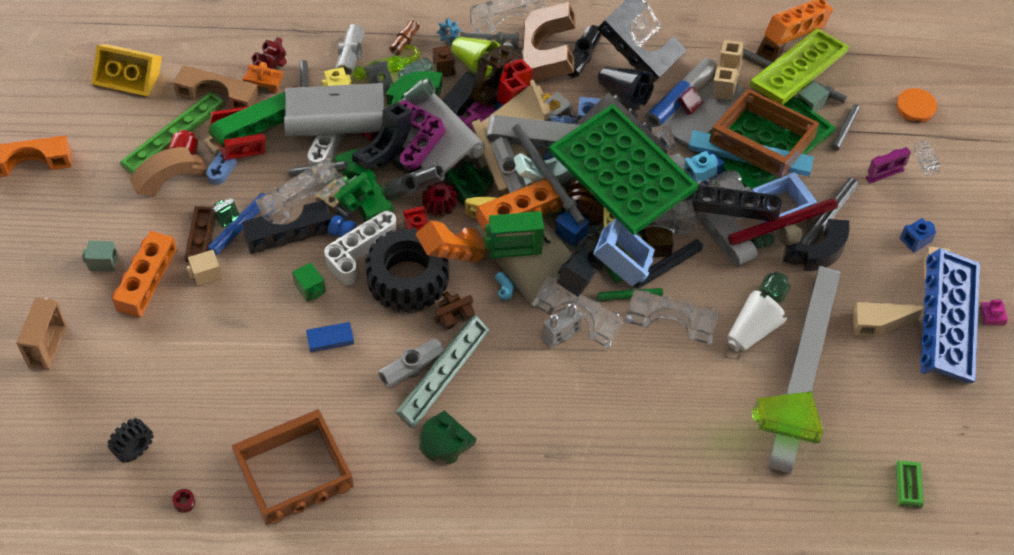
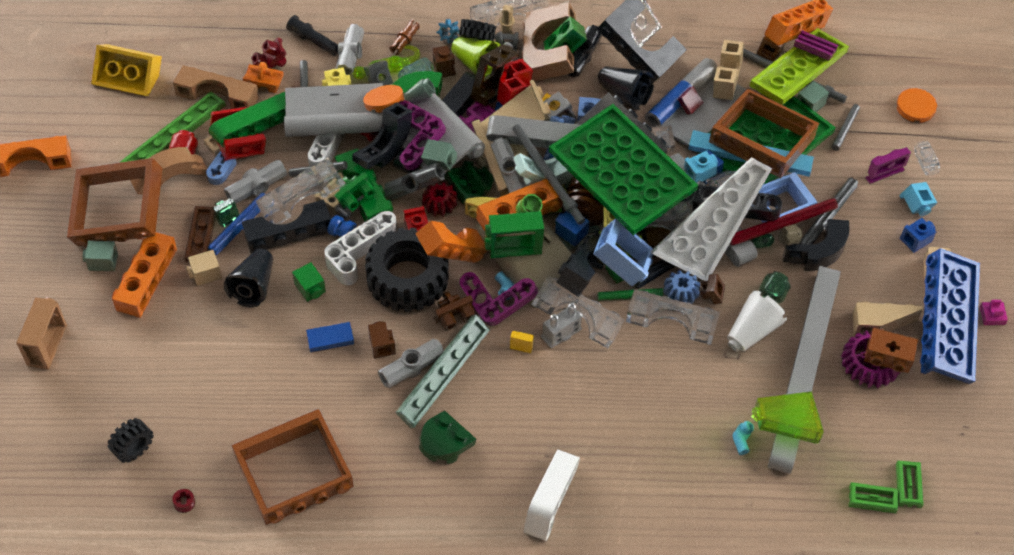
(111, 173): none -> dark orange window
(250, 279): none -> black cone
(256, 181): none -> light grey piece
(306, 31): none -> black pin
(381, 340): none -> reddish brown brick
(383, 97): none -> orange tile
(440, 153): none -> sand green brick
(477, 30): none -> black tyre
(491, 304): none -> magenta beam
(507, 19): none -> tan axle
(521, 341): none -> yellow tile
(532, 202): none -> bright green wheel
(550, 495): none -> white beam
(568, 33): none -> green brick
(682, 287): none -> medium blue gear
(708, 230): none -> white wing
(713, 288): none -> reddish brown tile
(740, 436): none -> medium azure arm
(815, 45): none -> magenta tile
(861, 370): none -> magenta gear
(873, 501): none -> bright green tile
(890, 350): none -> dark orange brick
(919, 198): none -> medium azure brick

